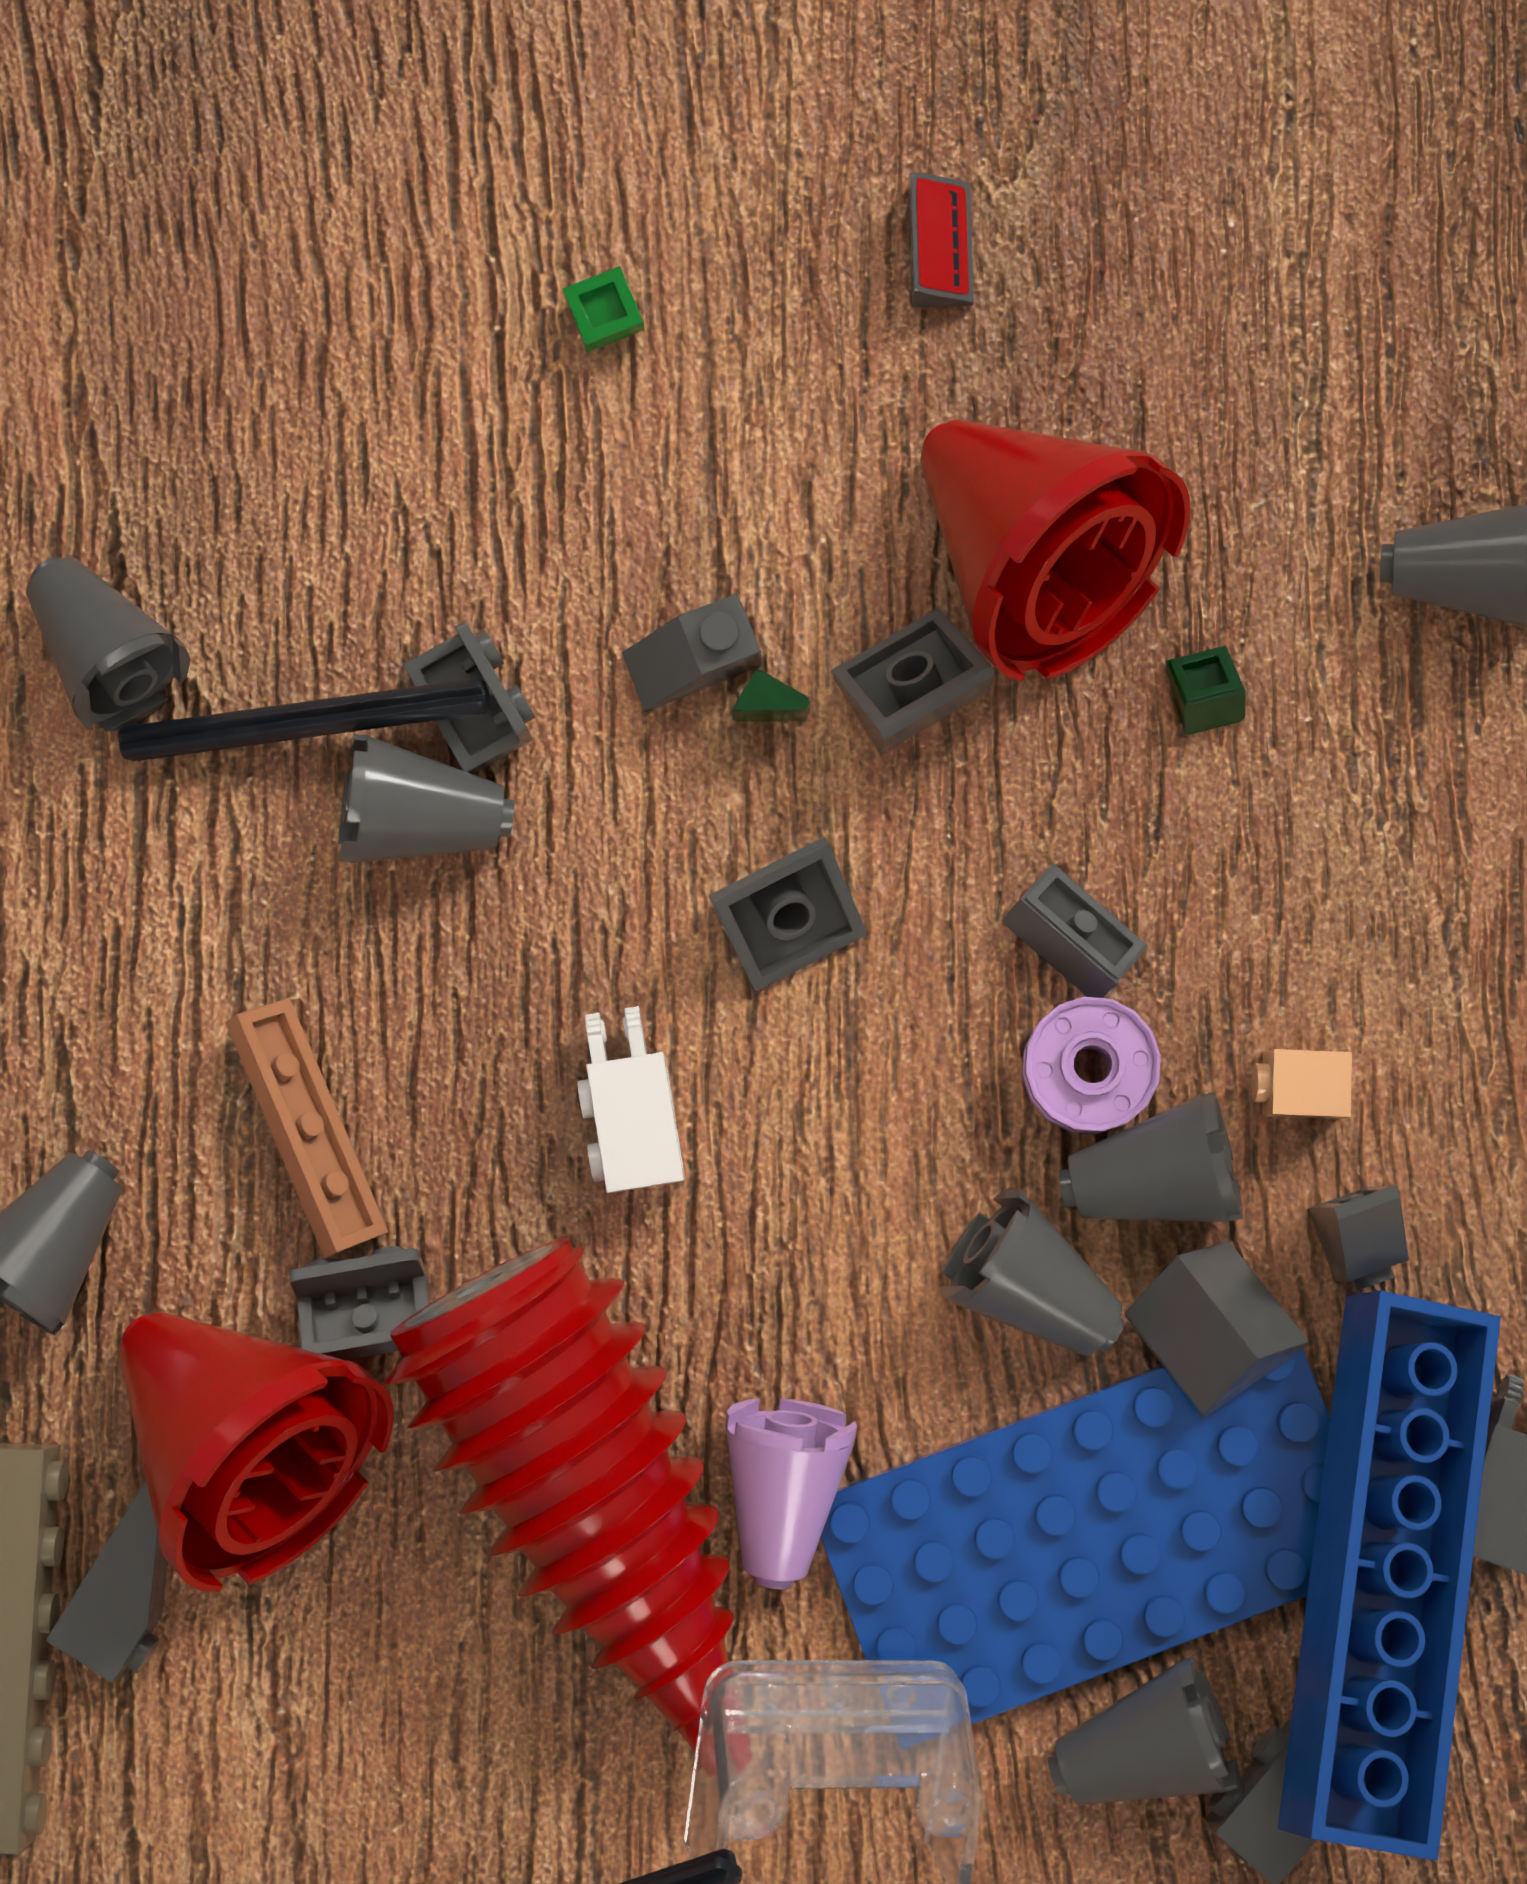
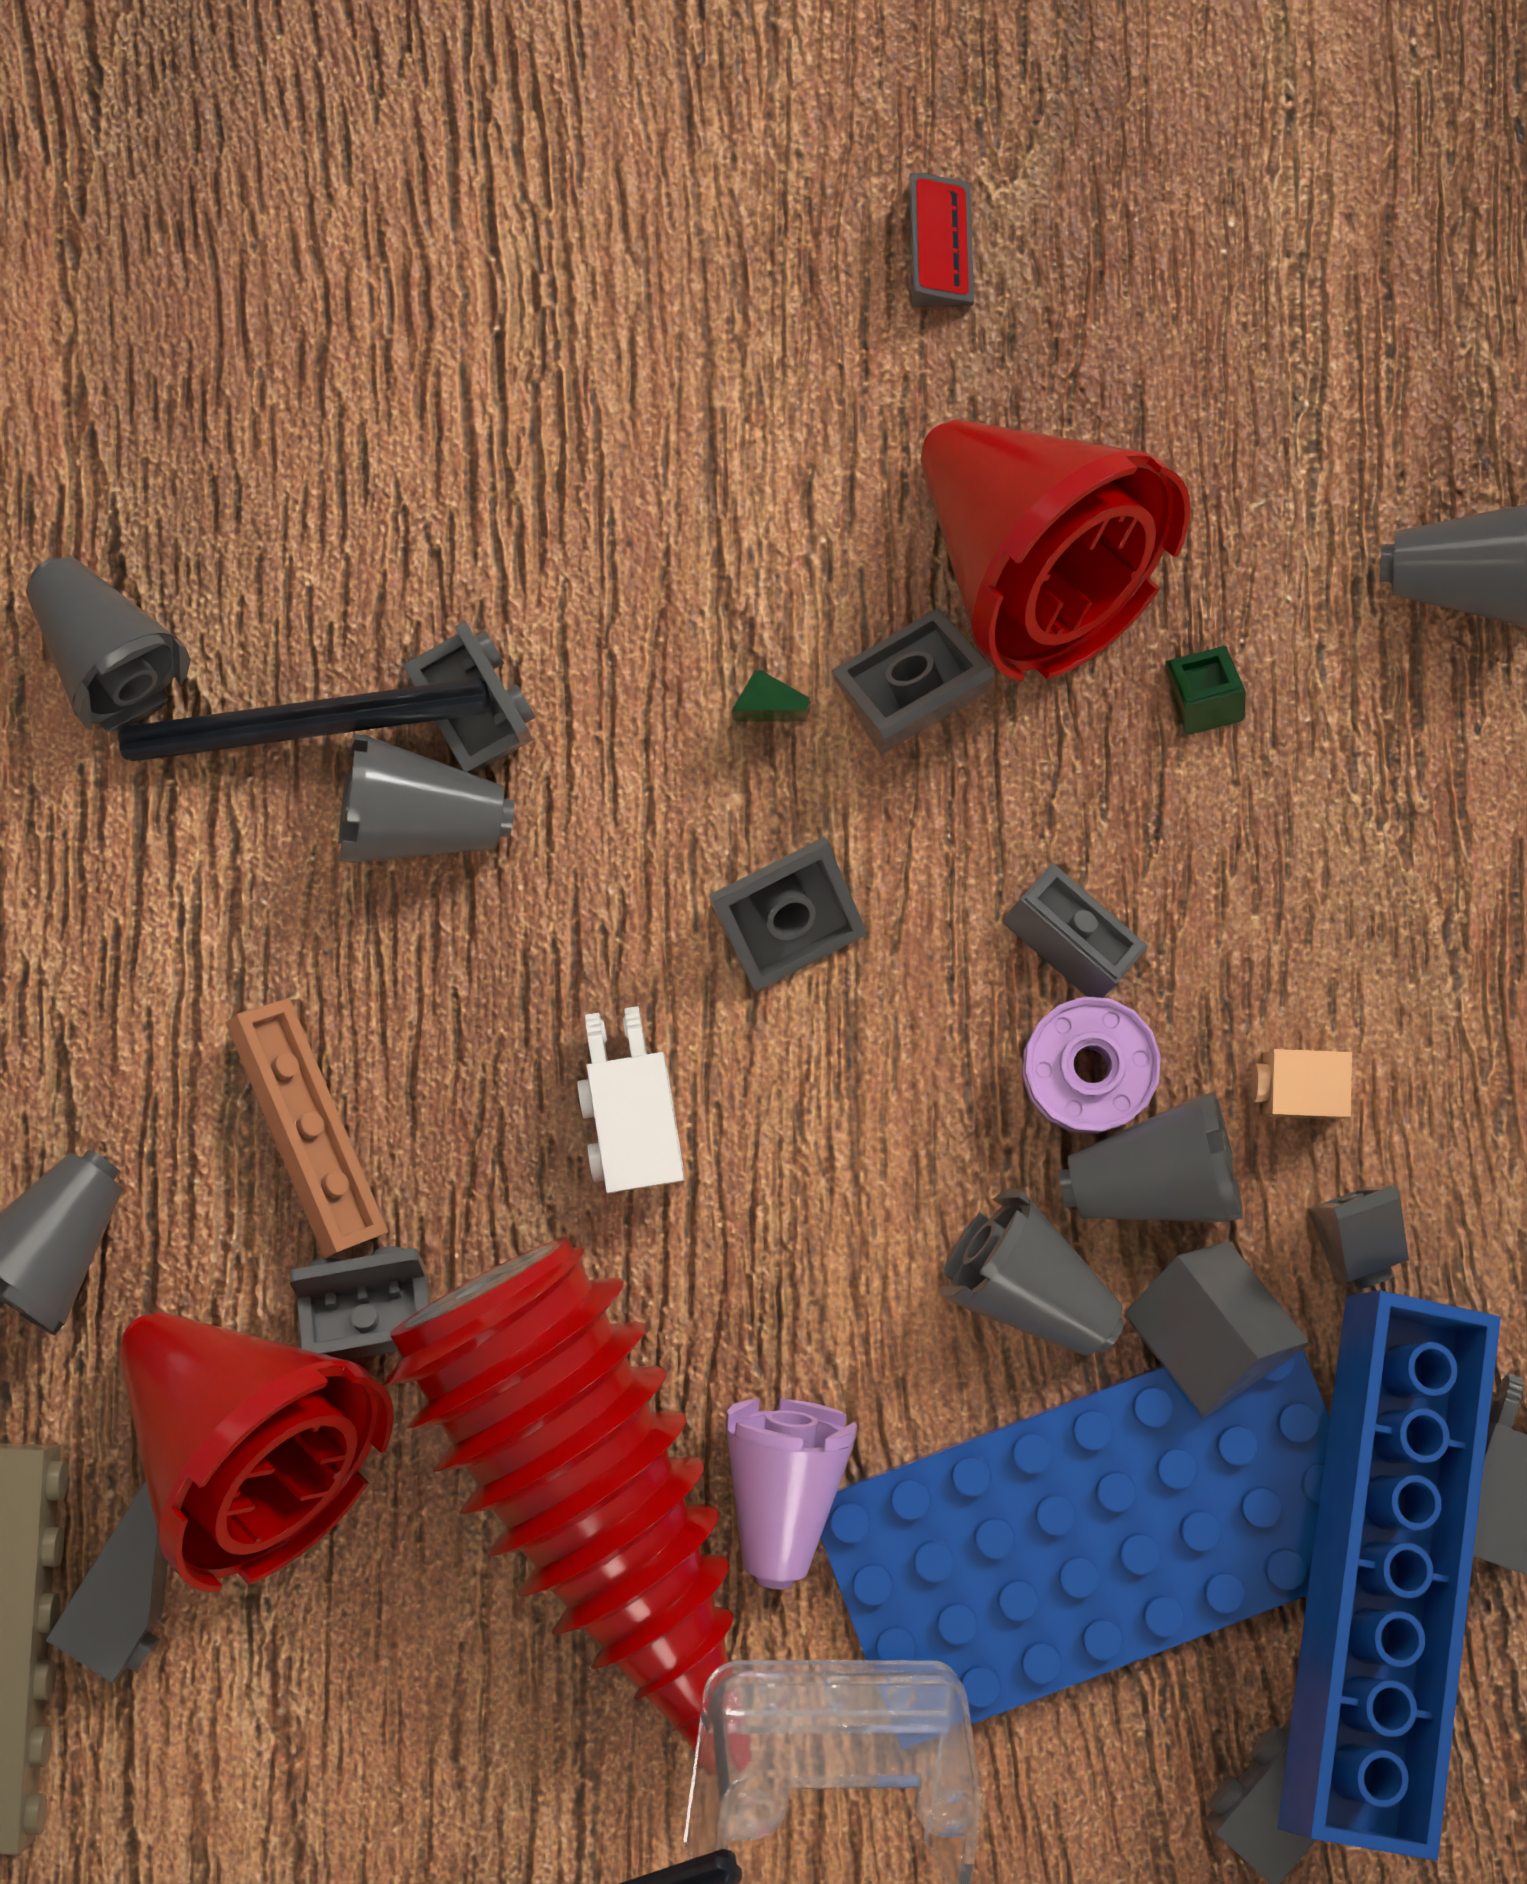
(603, 309): green plate -> none
(693, 653): dark grey slope -> none
(1149, 1744): dark grey cone -> none

